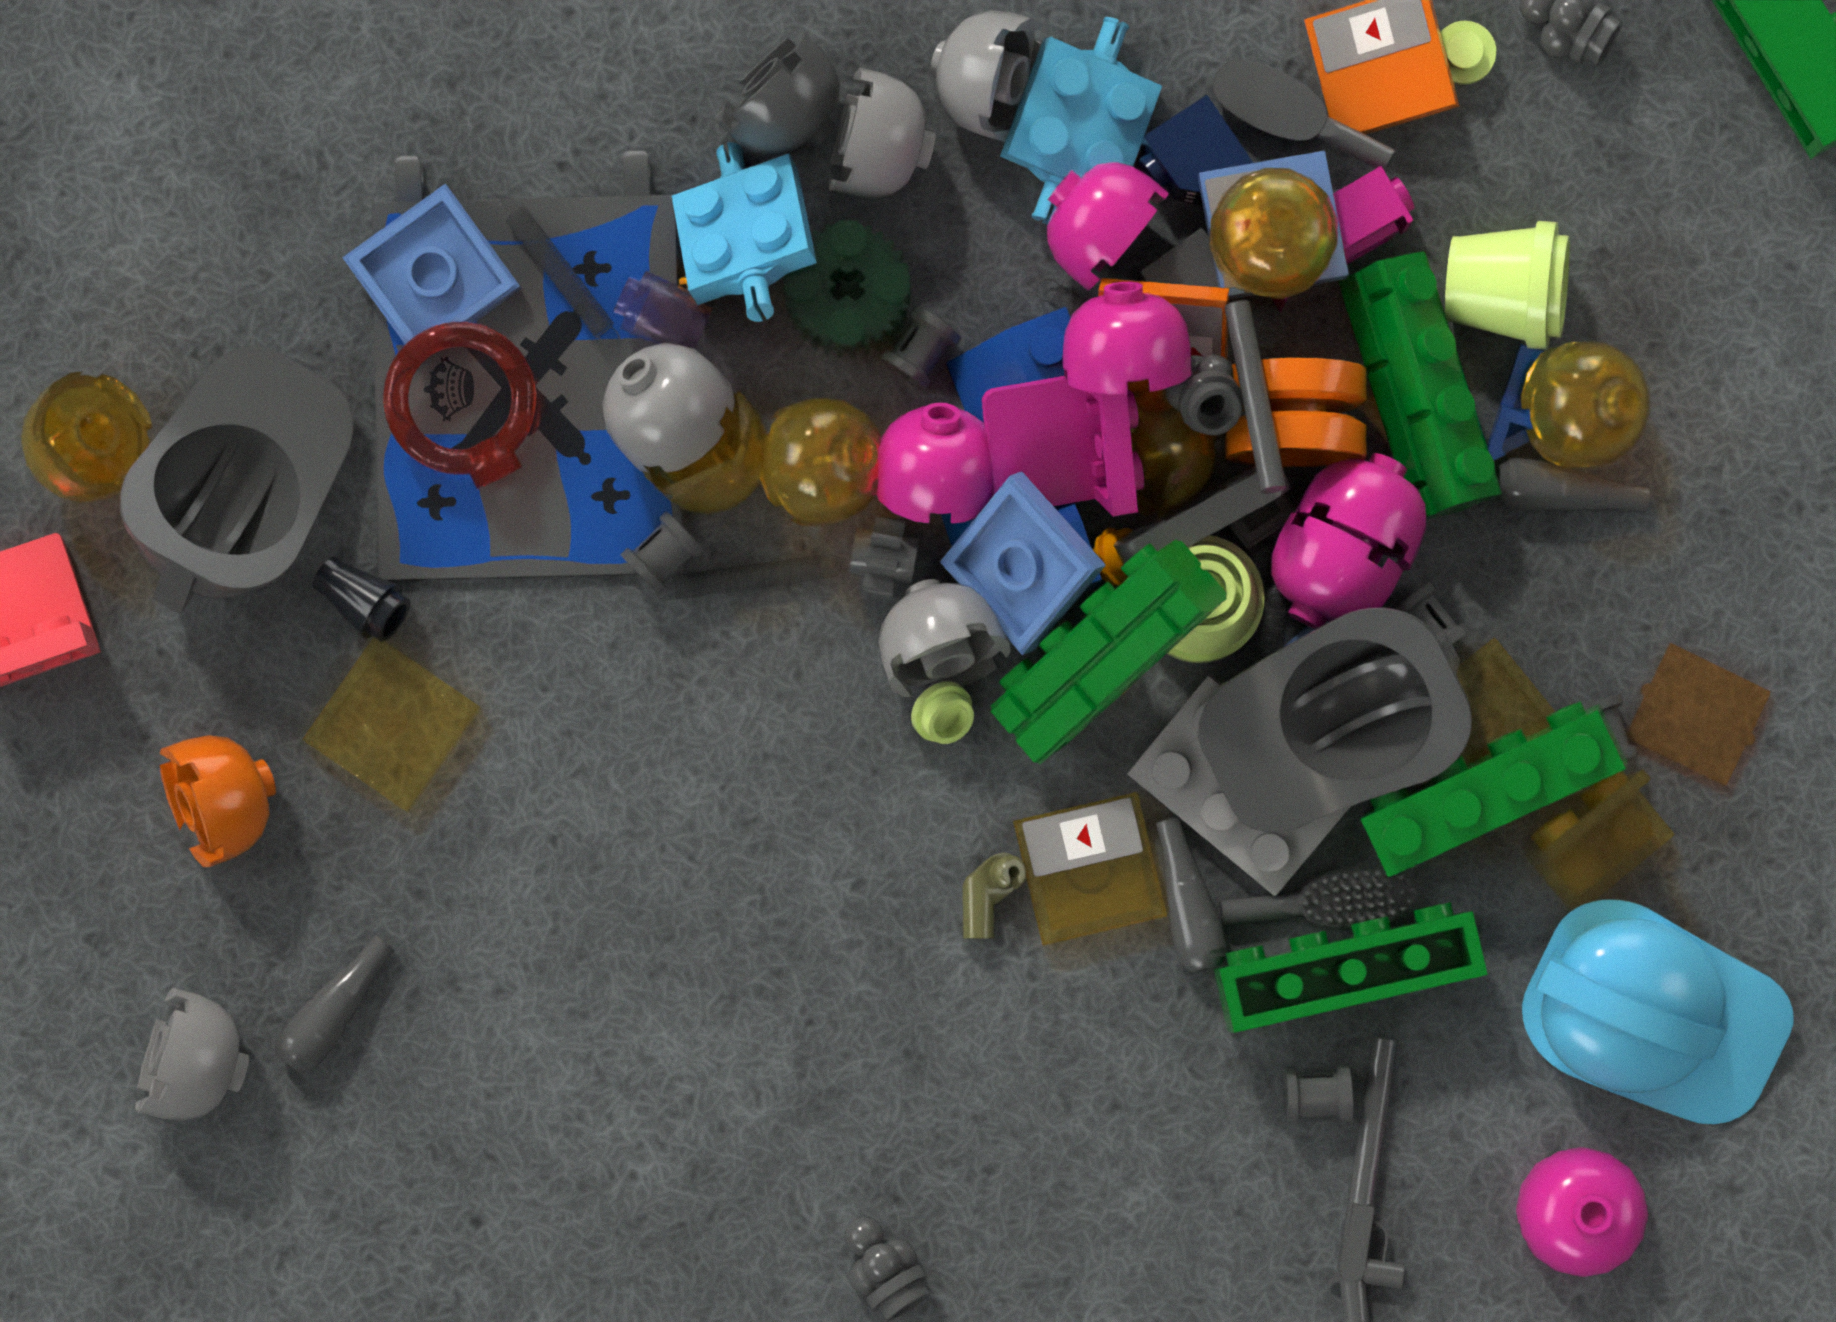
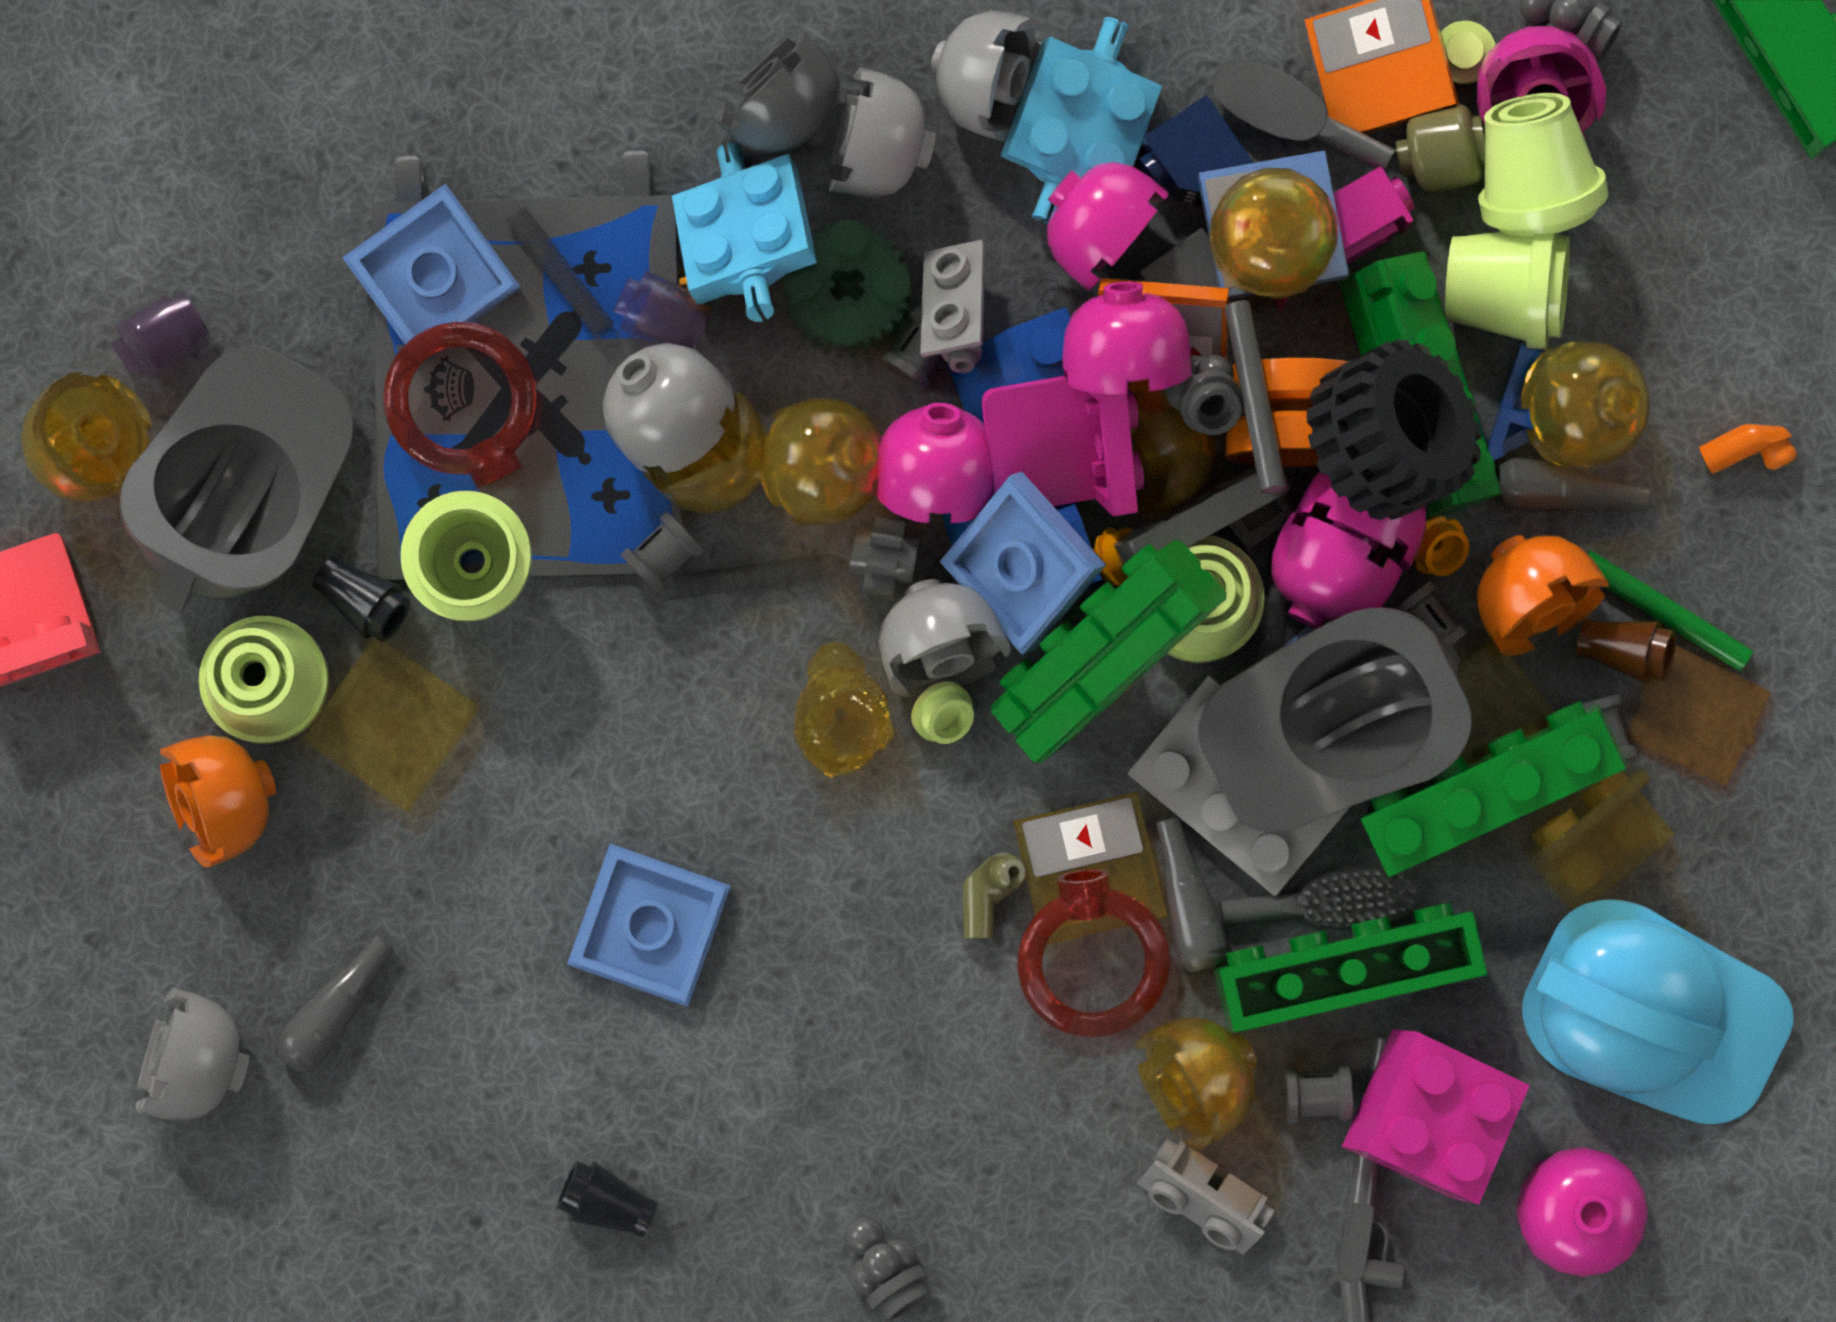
(159, 335): none -> clear purple brick
(288, 696): none -> yellowish green piece
(440, 538): none -> yellowish green piece
(604, 1200): none -> black cone
(649, 925): none -> medium blue tile
(834, 683): none -> clear yellow piece
(954, 304): none -> light grey hinge
(1086, 897): none -> clear red piece
(1179, 1185): none -> light grey hinge
(1198, 1077): none -> clear yellow cylinder
(1394, 430): none -> black tyre
(1435, 1116): none -> dark pink brick
(1442, 547): none -> light orange plate
(1443, 149): none -> olive head
(1536, 588): none -> orange cylinder
(1538, 168): none -> yellowish green piece
(1543, 62): none -> dark pink cylinder
(1632, 648): none -> reddish brown cone
(1673, 615): none -> green bar
(1746, 441): none -> orange arm

